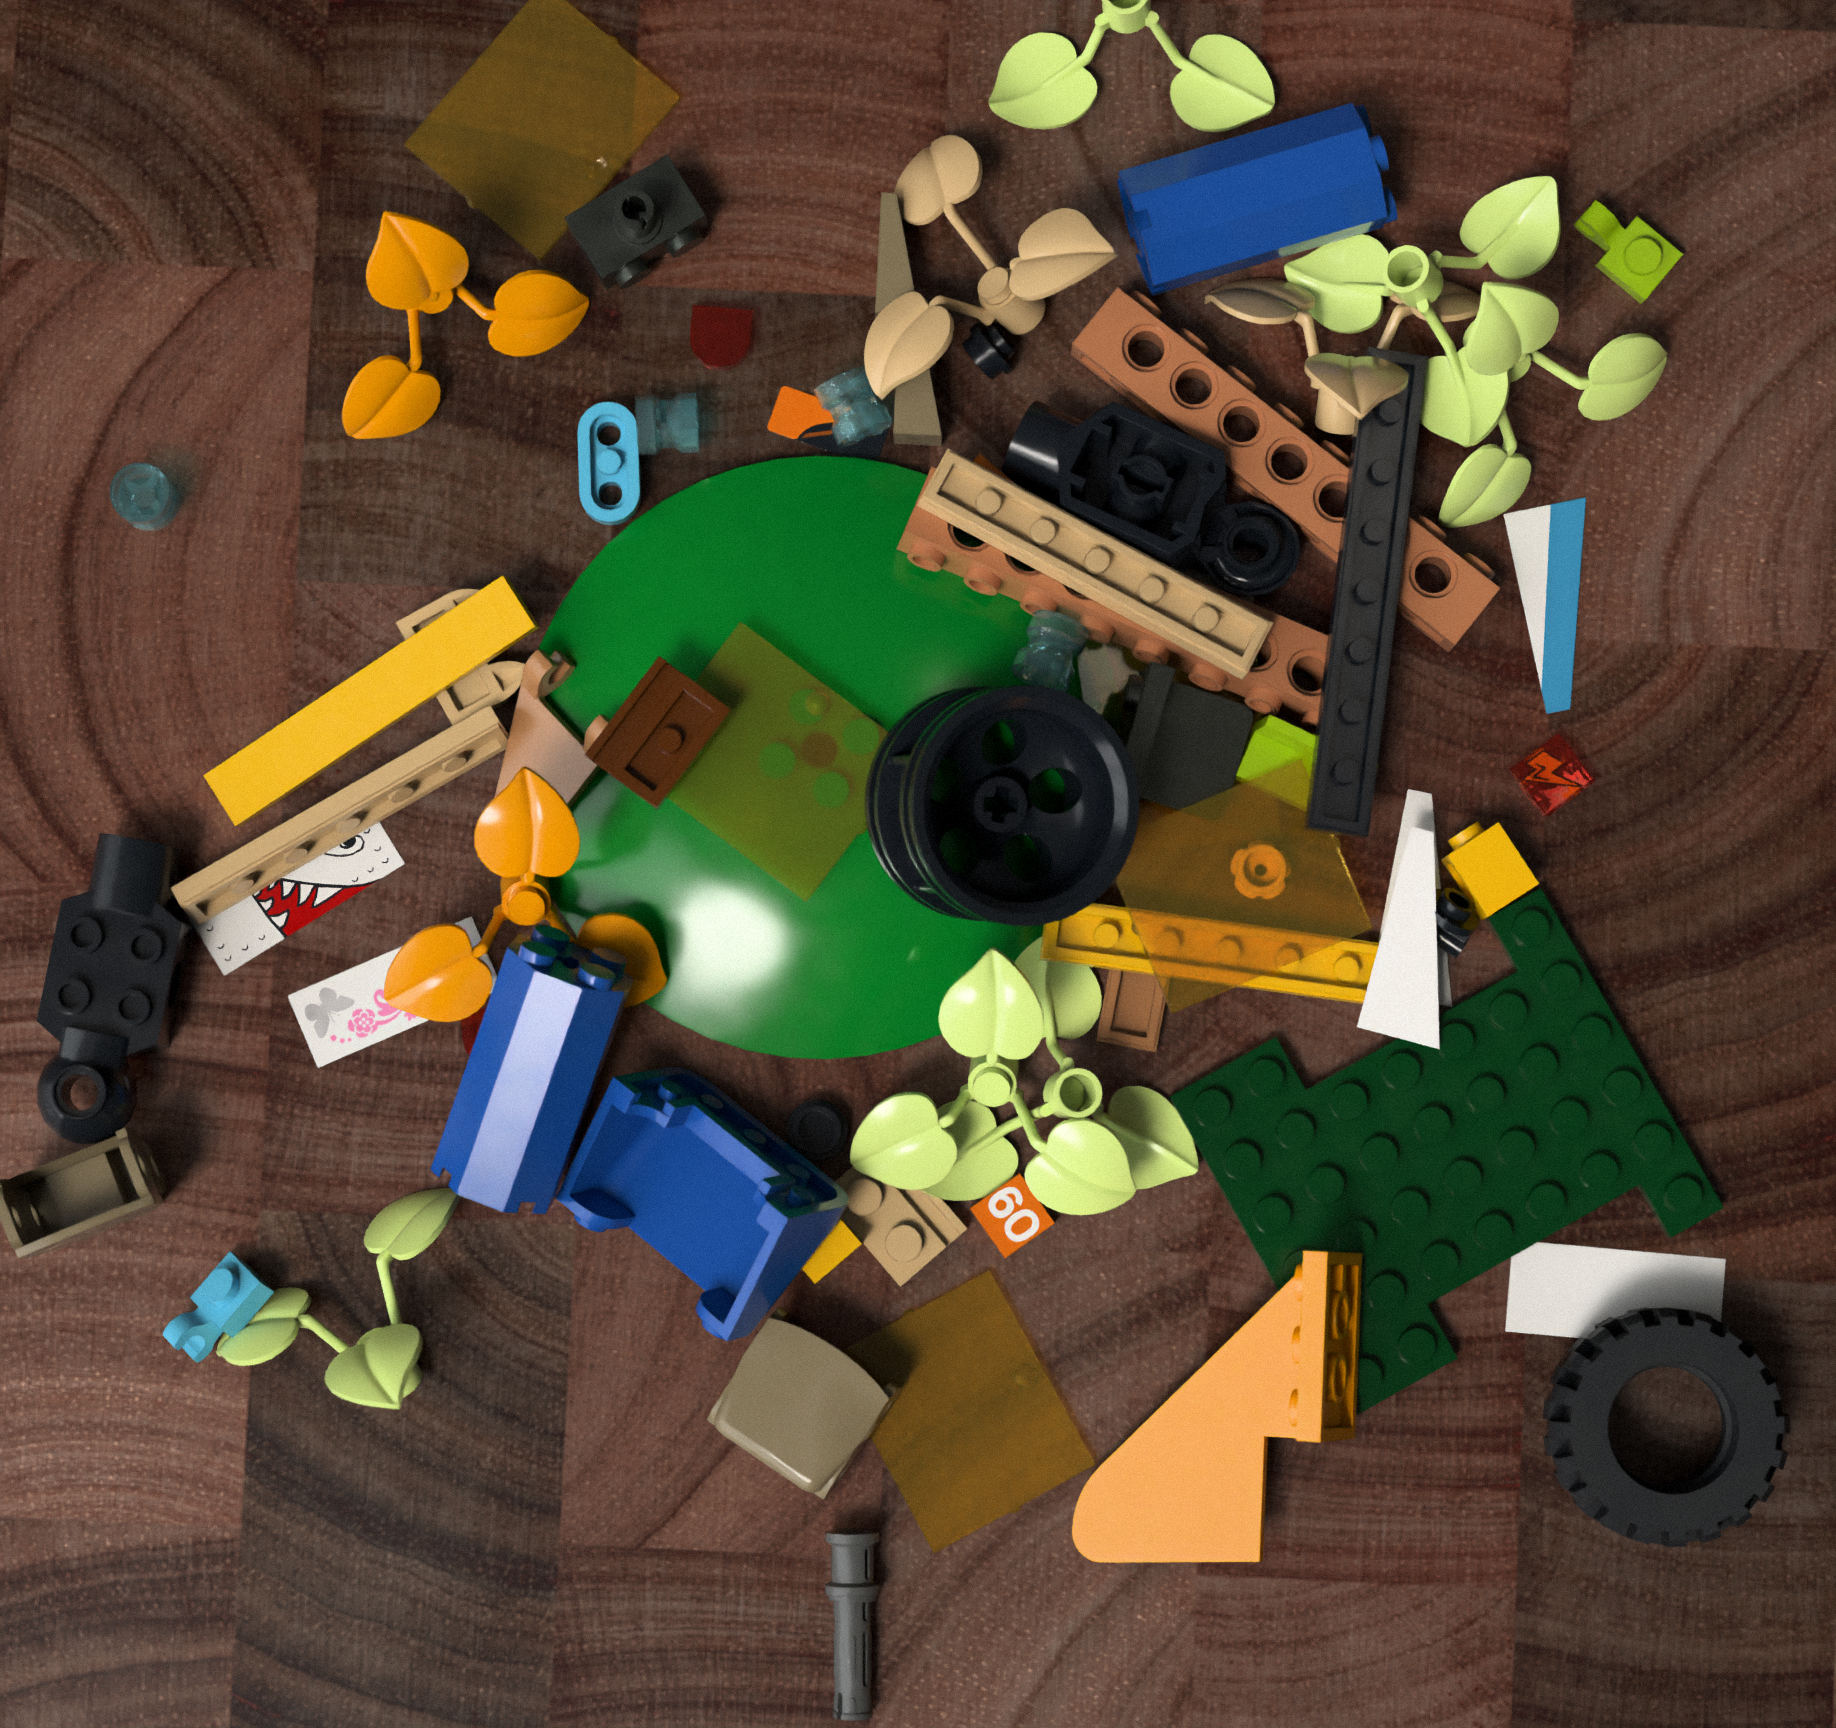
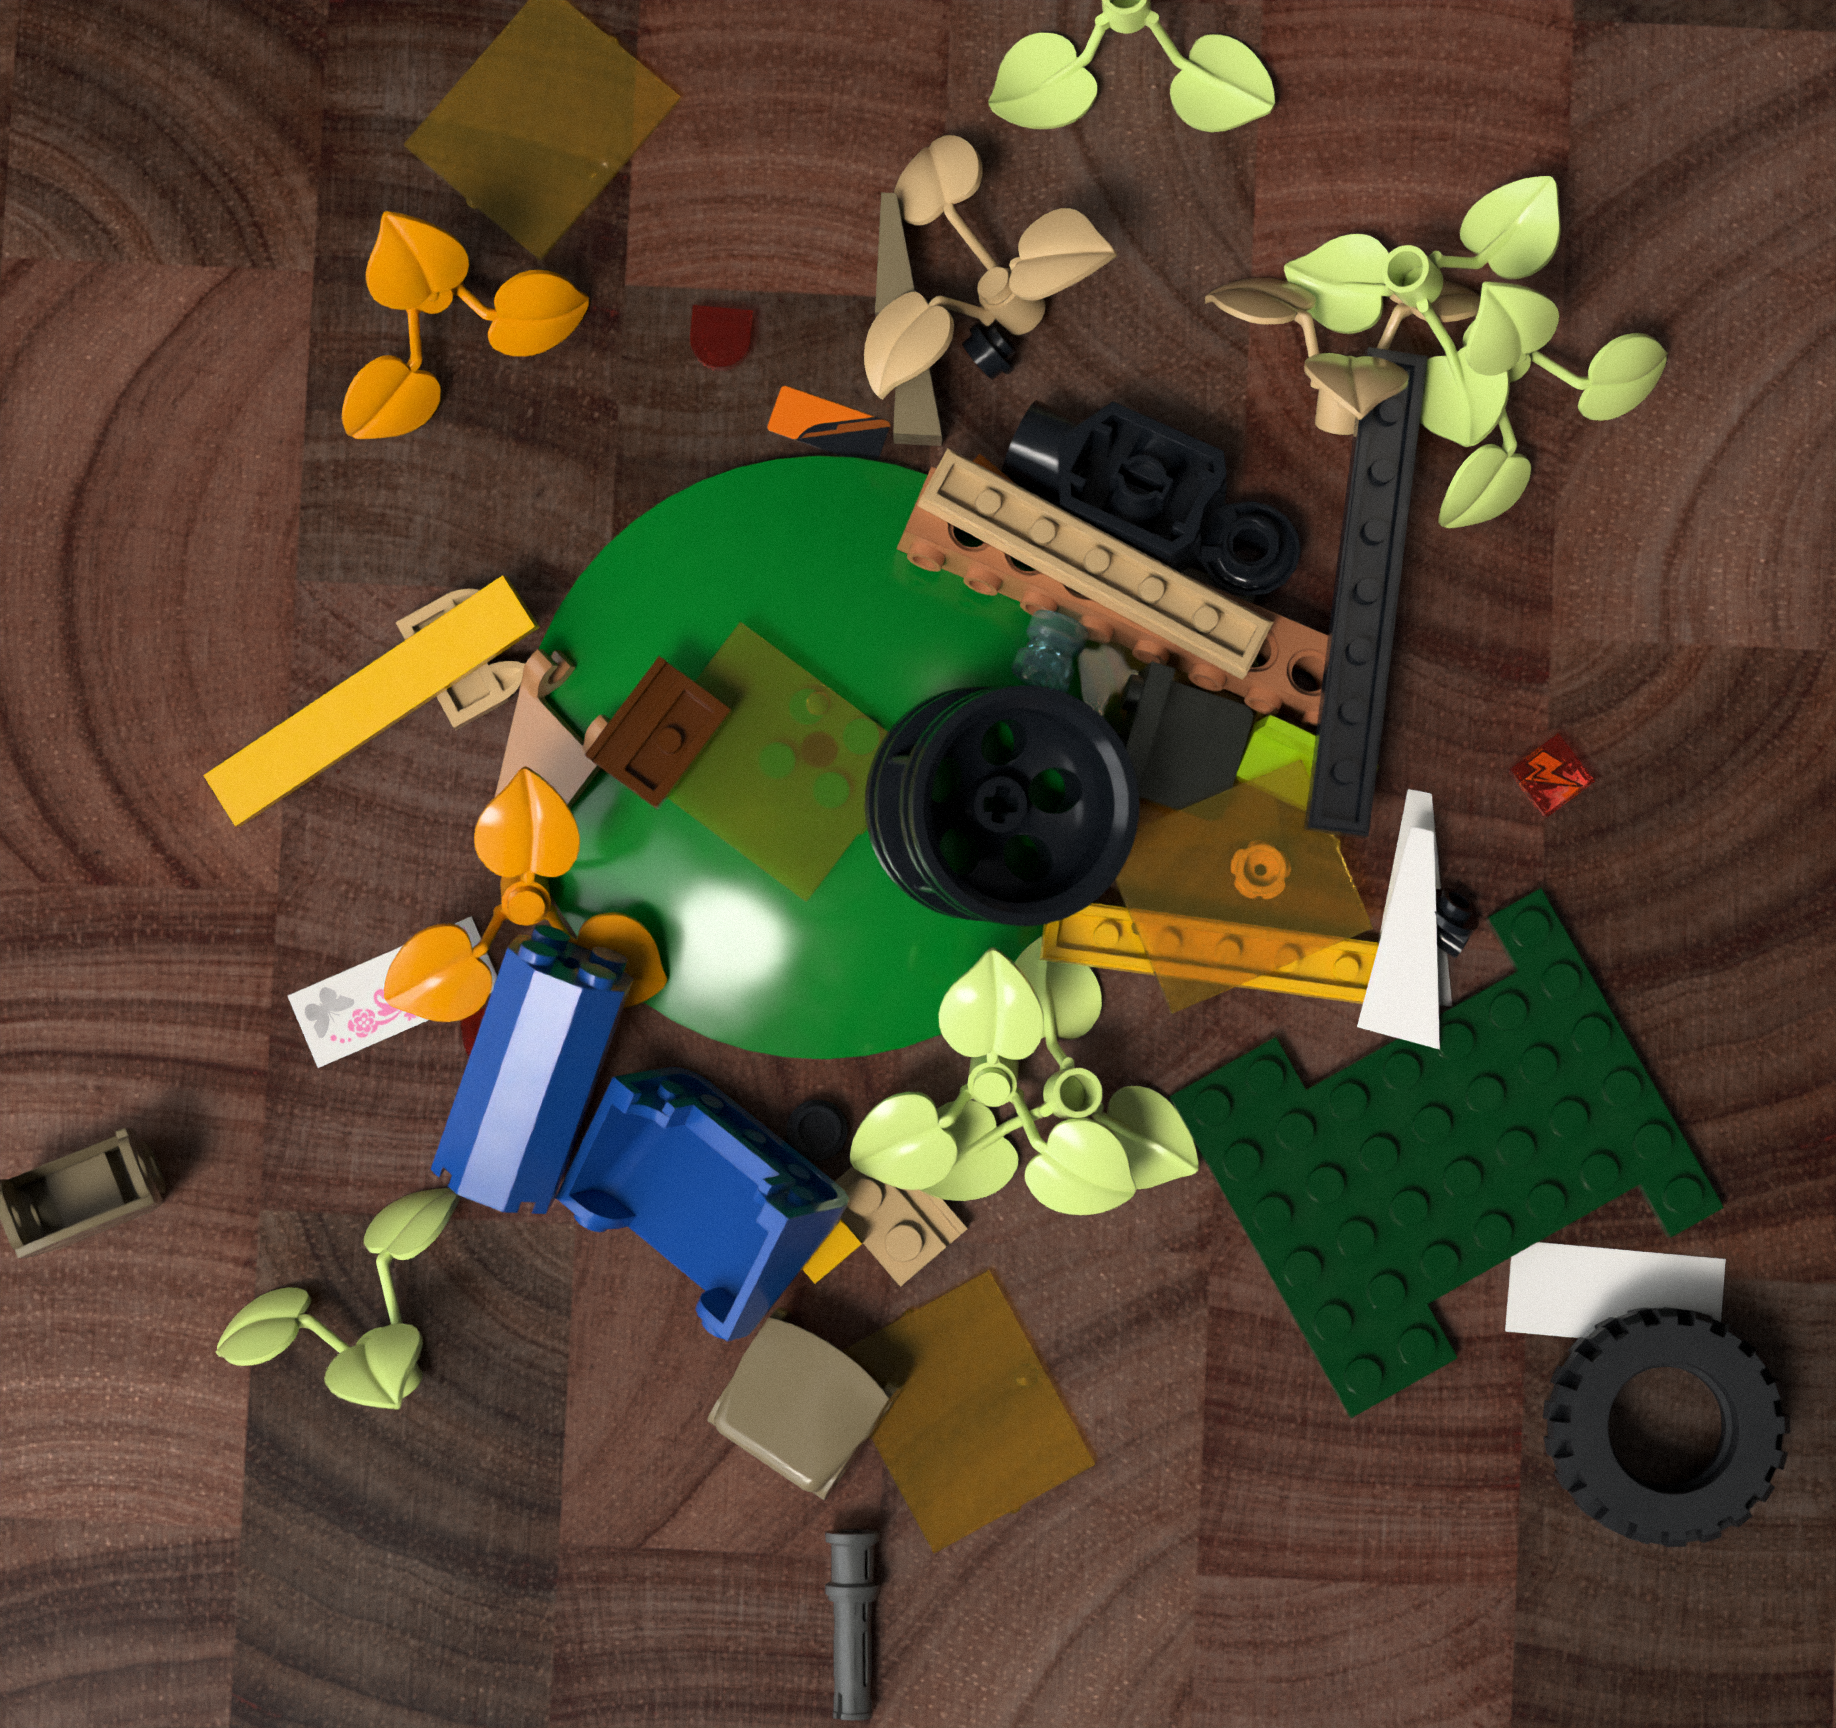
(112, 984): black brick -> none
(134, 489): clear light blue wheel -> none
(224, 1304): medium azure plate -> none
(298, 898): white sticker -> none
(342, 815): tan tile -> none
(608, 465): medium azure plate -> none
(638, 224): pearl dark grey brick -> none
(667, 423): clear light blue wheel -> none
(852, 407): clear light blue wheel -> none
(1012, 1215): orange tile -> none
(1131, 1011): medium nougat tile -> none
(1152, 389): nougat brick -> none
(1198, 1467): light orange piece -> none
(1256, 197): blue brick -> none
(1488, 868): yellow brick -> none
(1548, 567): dark azure sticker -> none
(1634, 256): lime plate -> none

